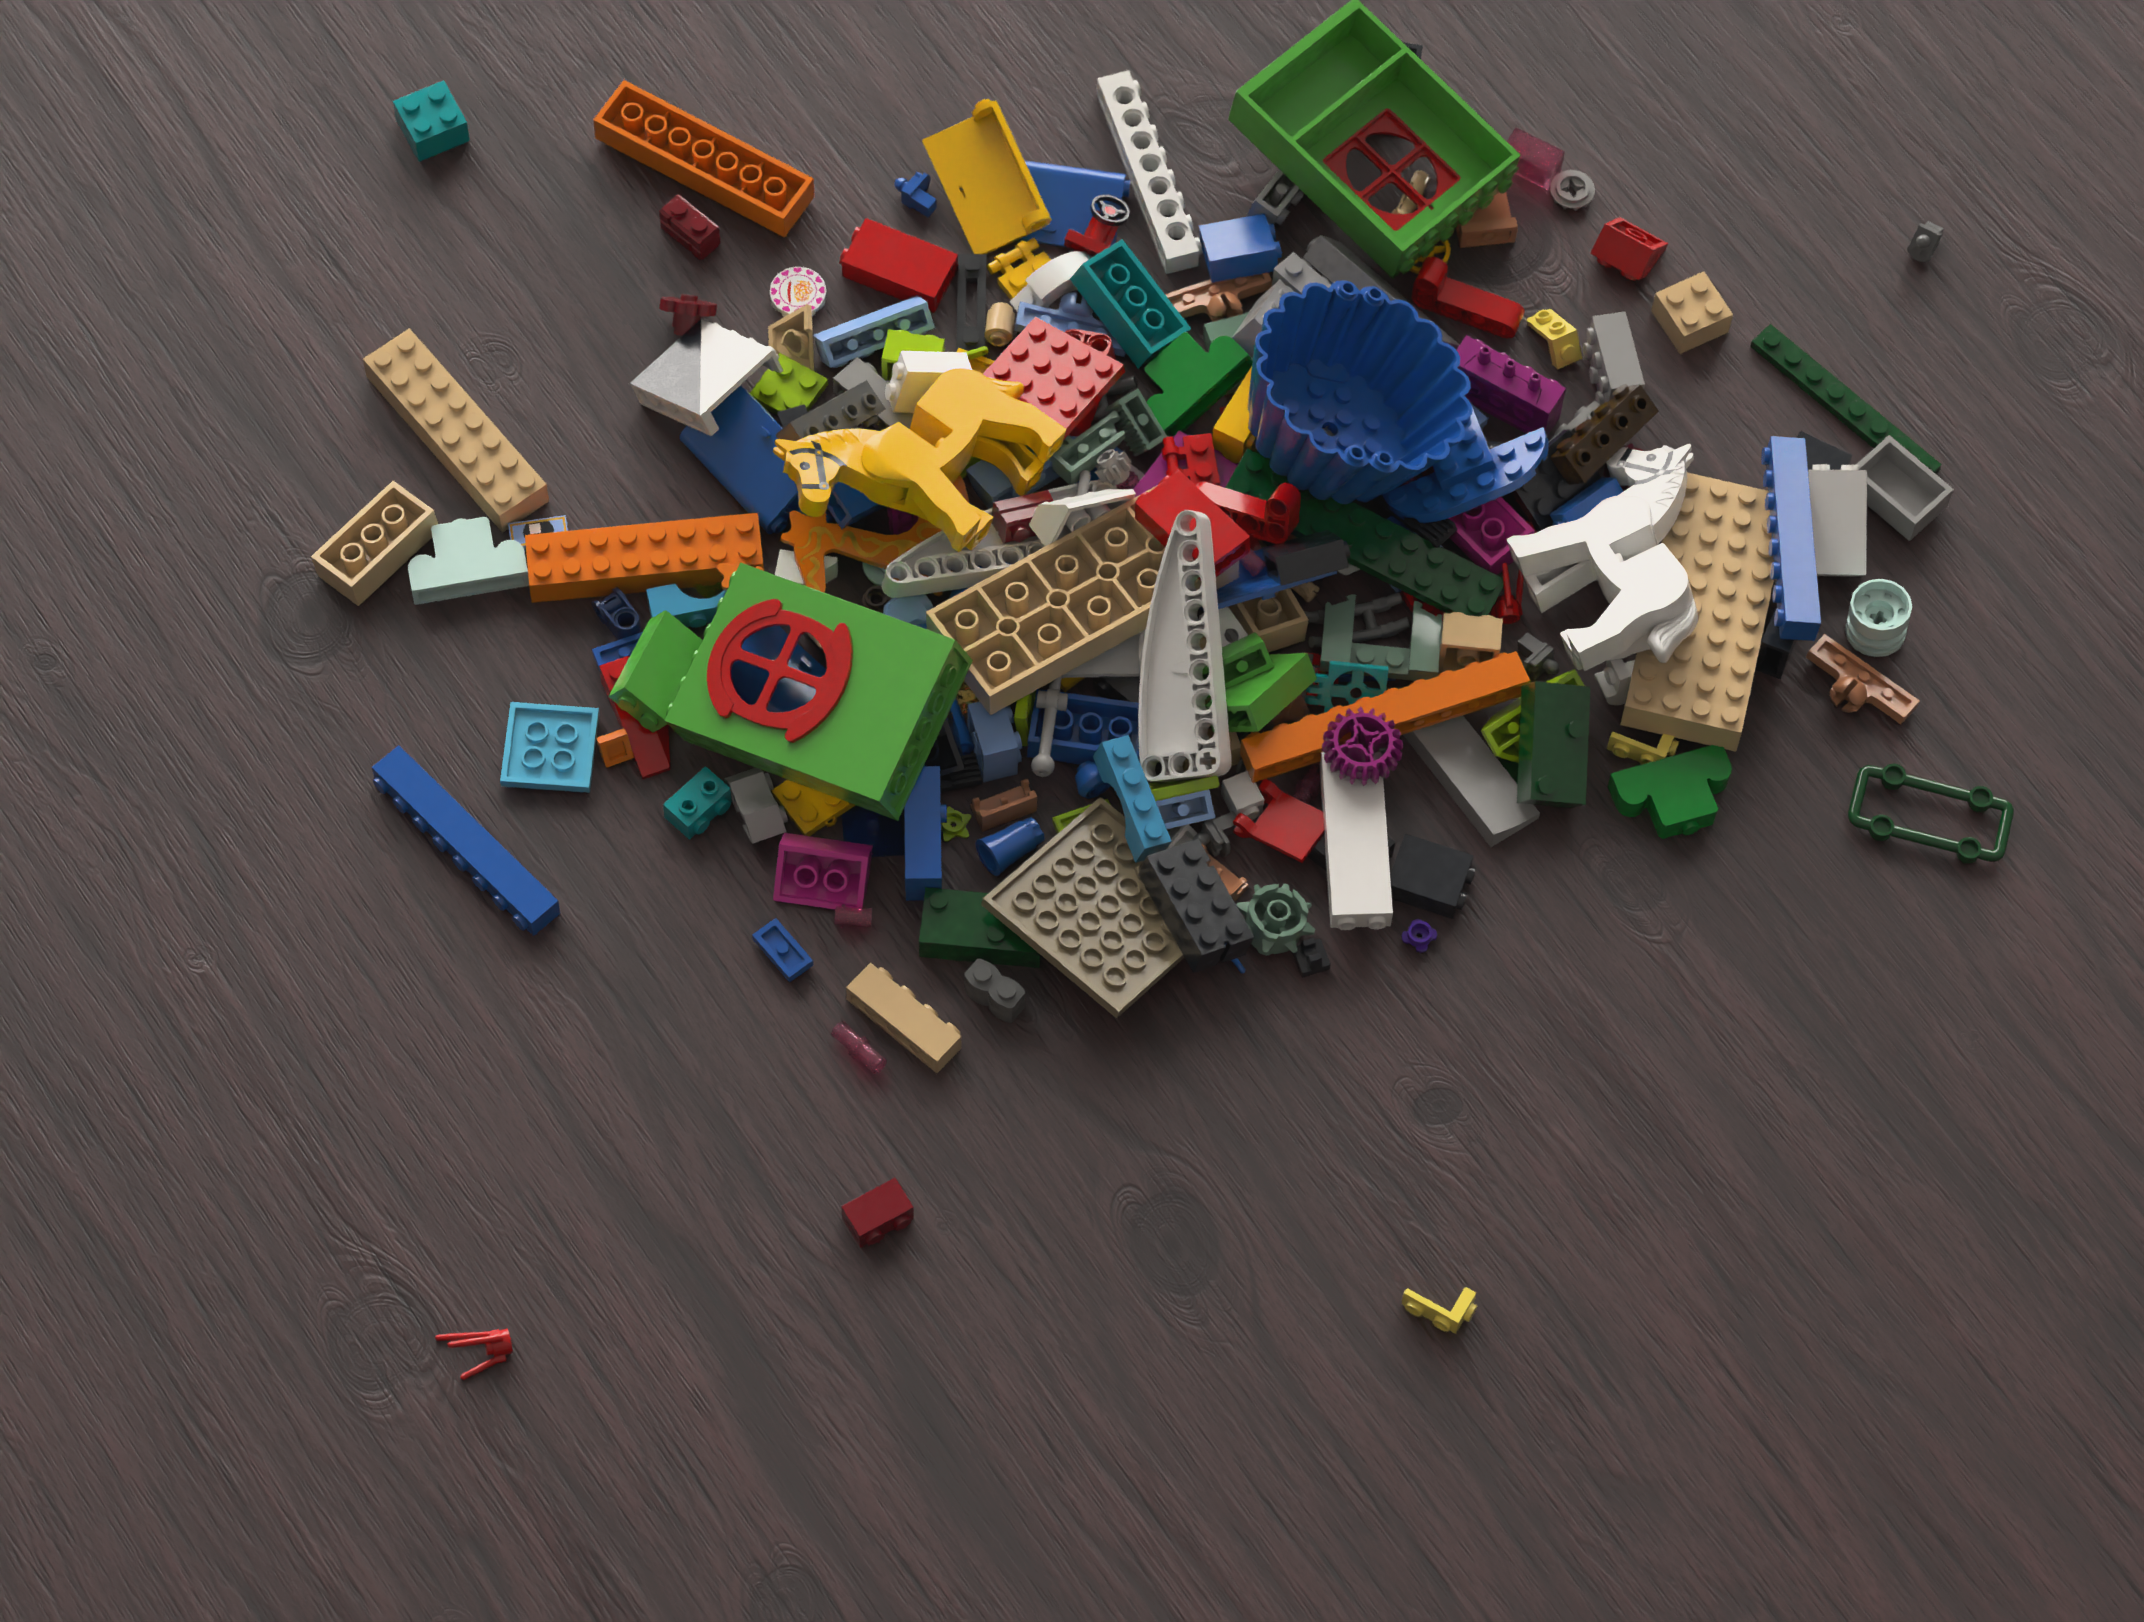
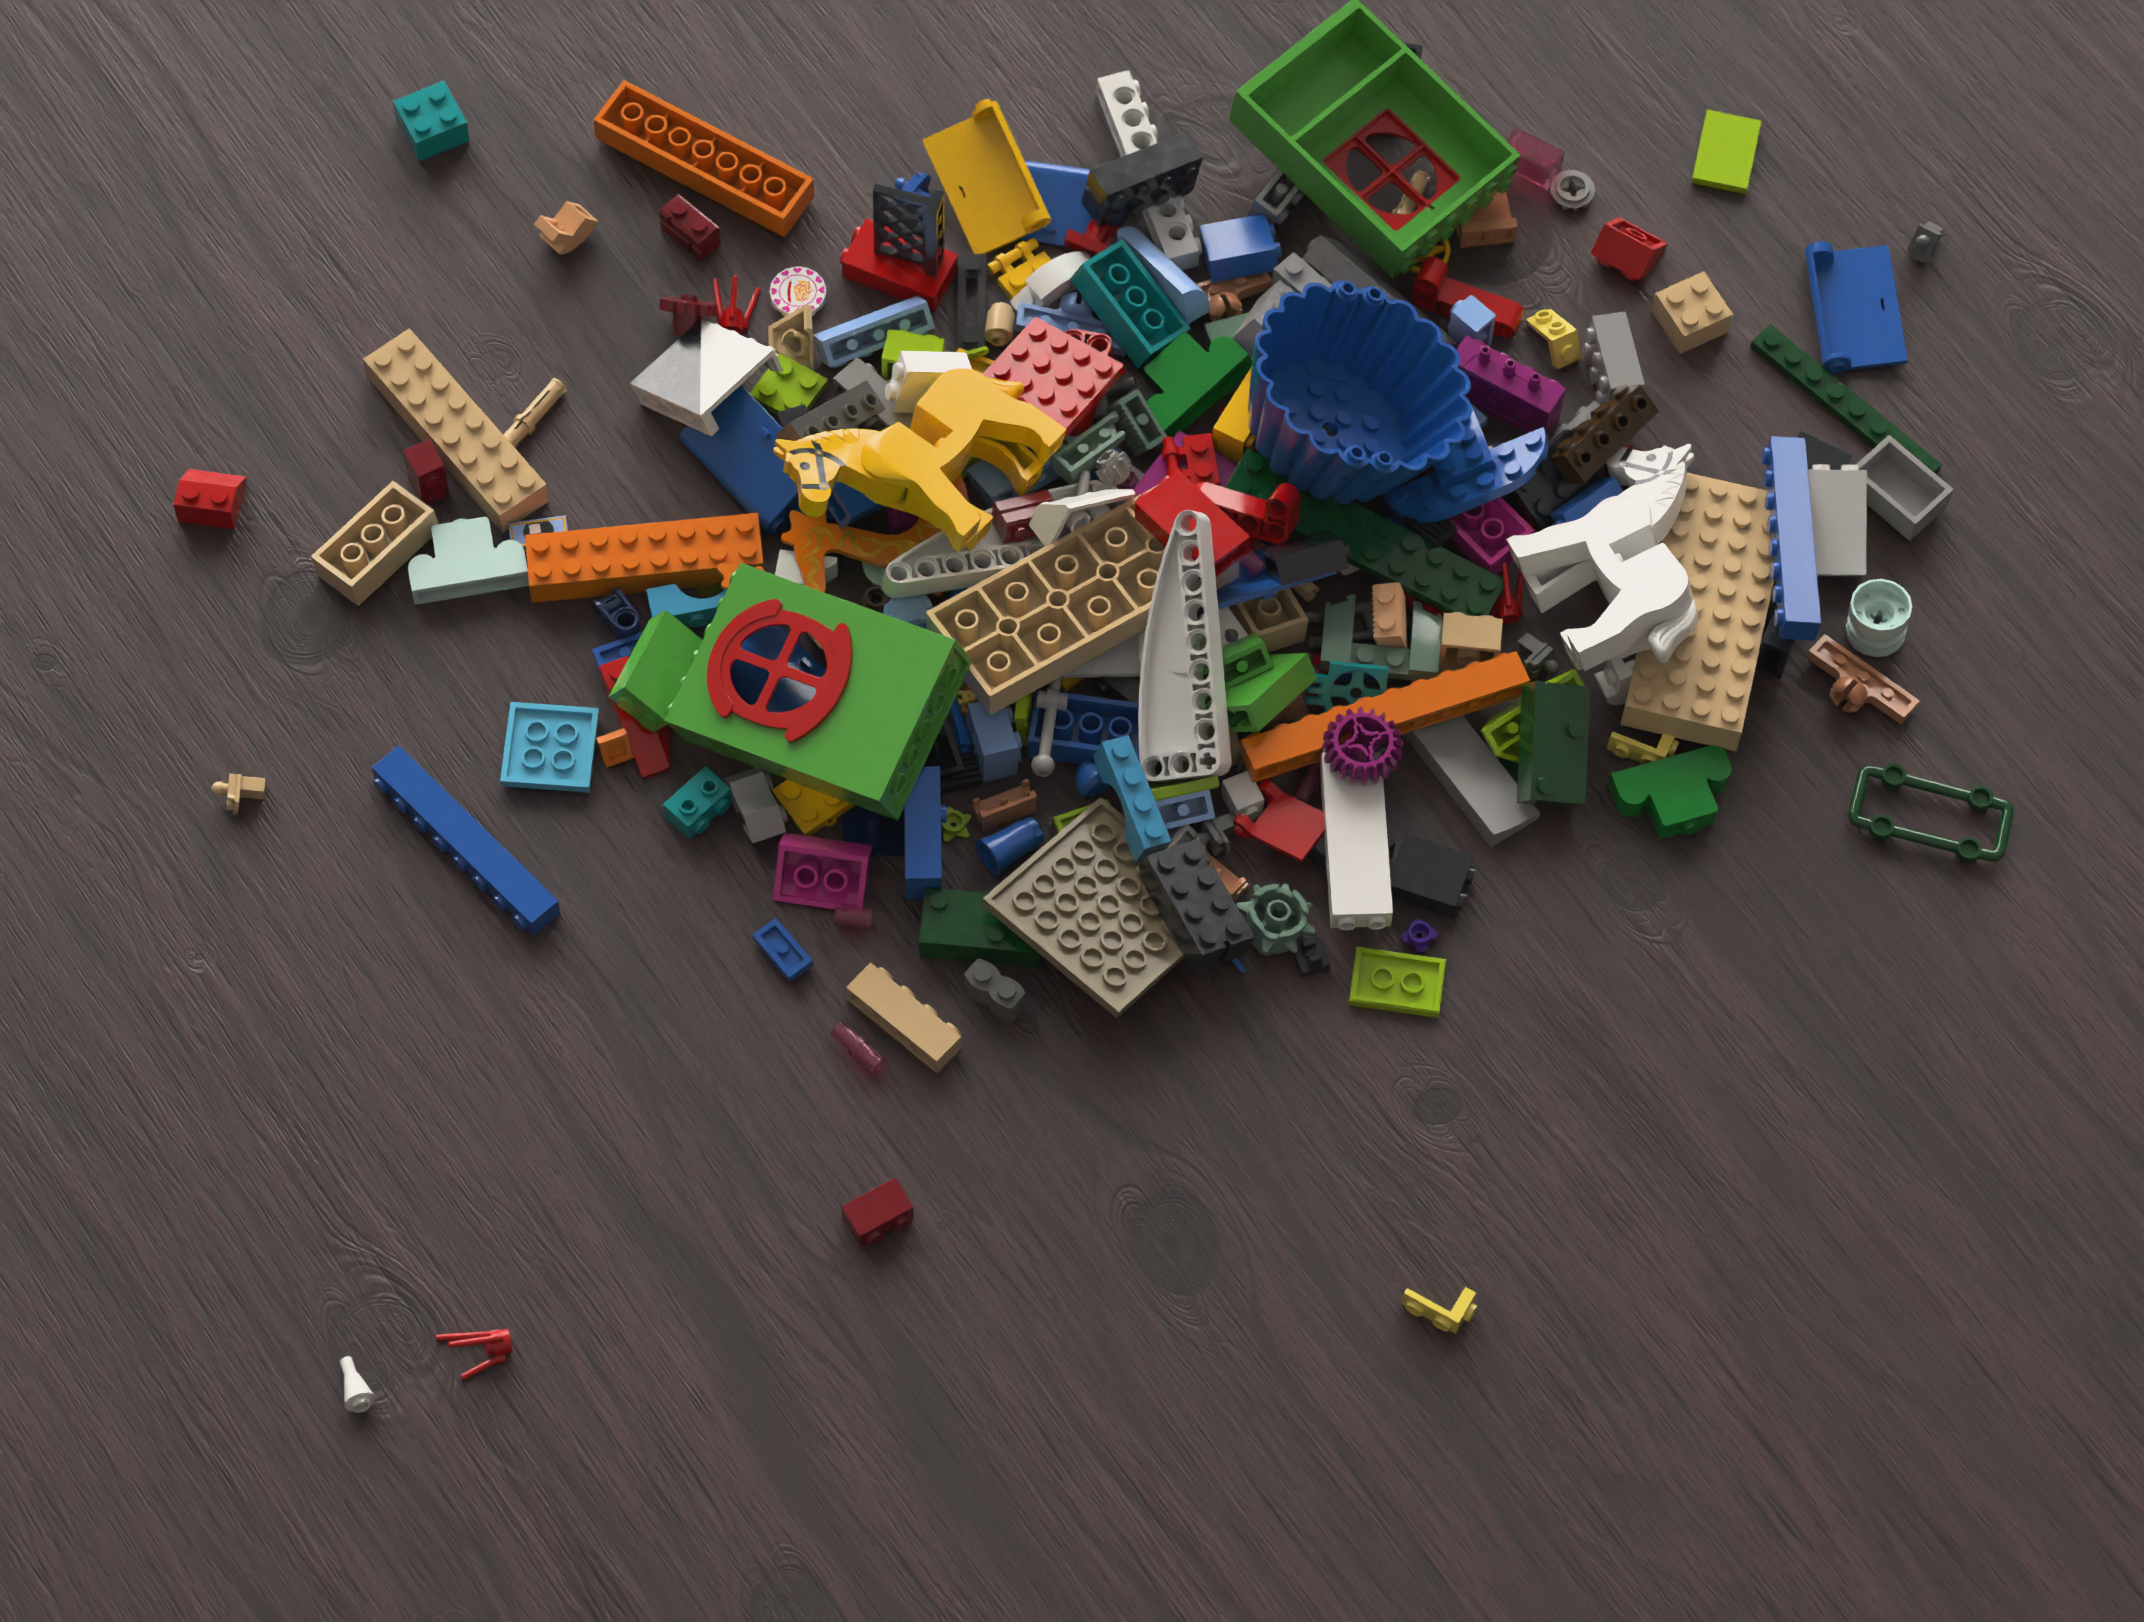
(209, 498): none -> red slope
(238, 787): none -> tan piece
(356, 1392): none -> white cone
(426, 472): none -> dark red brick
(526, 422): none -> tan pin
(568, 227): none -> light nougat brick
(732, 317): none -> red plant
(930, 229): none -> black fence
(1141, 180): none -> black piece
(1176, 285): none -> light blue brick
(1389, 615): none -> light nougat brick
(1397, 982): none -> lime tile
(1471, 319): none -> light blue brick
(1726, 151): none -> lime tile
(1848, 309): none -> blue door

